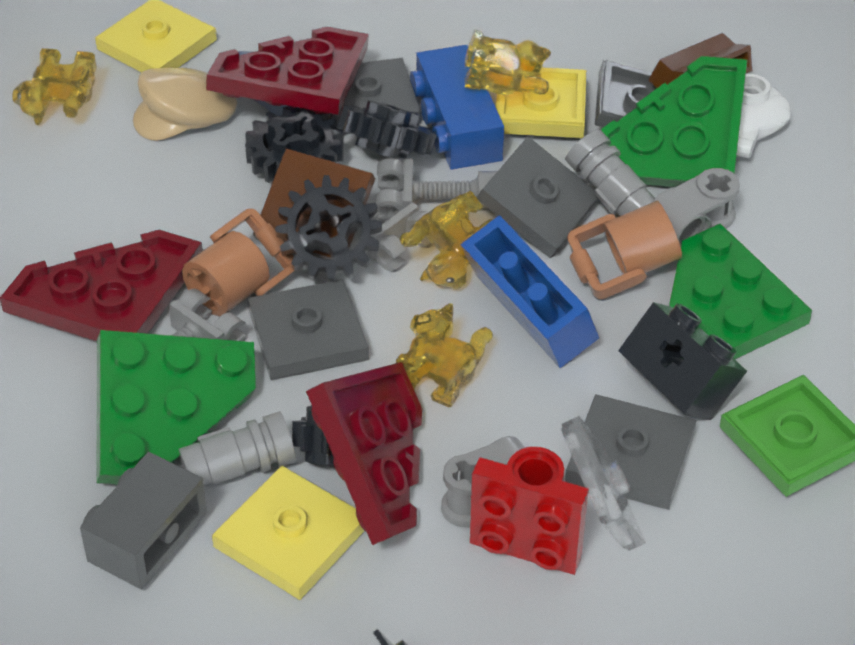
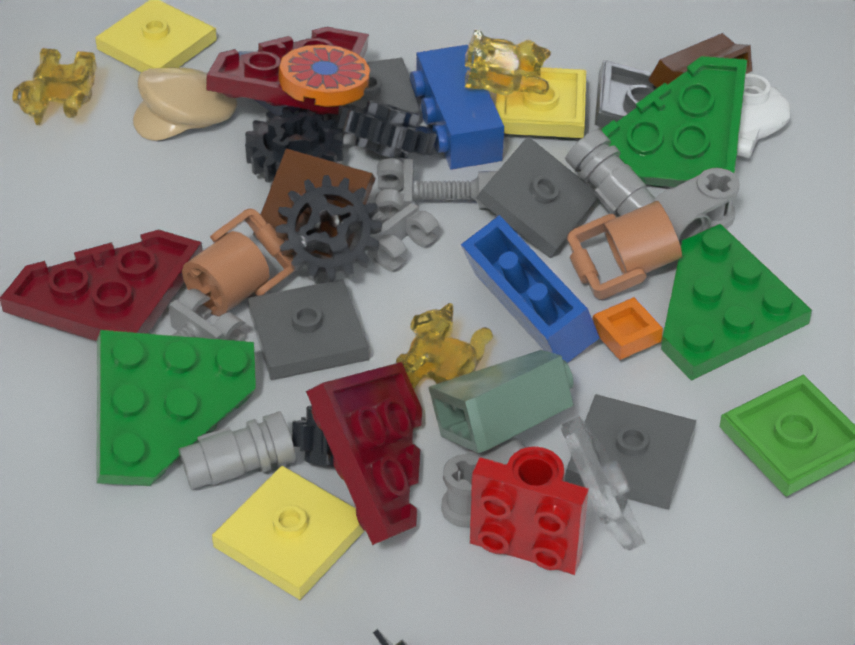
(143, 519): dark grey brick -> none
(324, 73): none -> tile
(446, 229): clear yellow animal -> none
(502, 399): none -> sand green slope
(627, 328): none -> orange plate
(683, 360): black brick -> none

